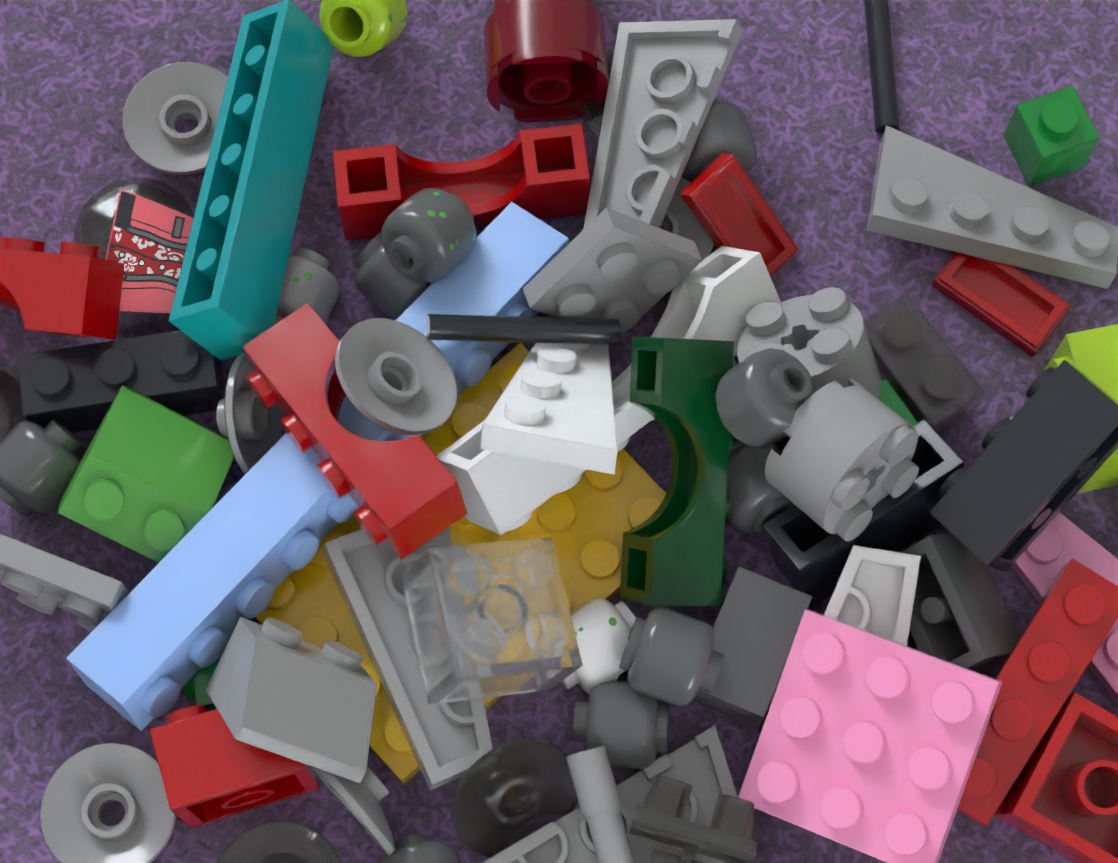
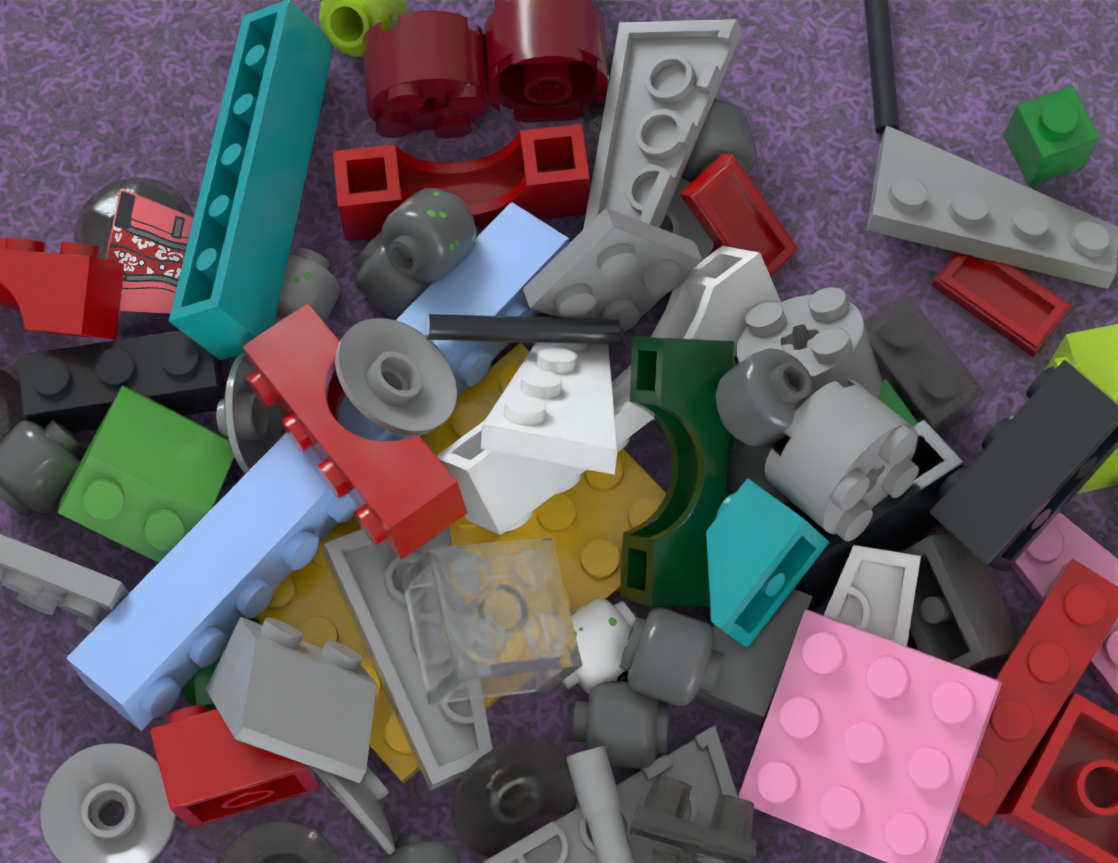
(164, 101): light grey dish -> none
(425, 75): none -> dark red brick
(756, 559): none -> teal slope

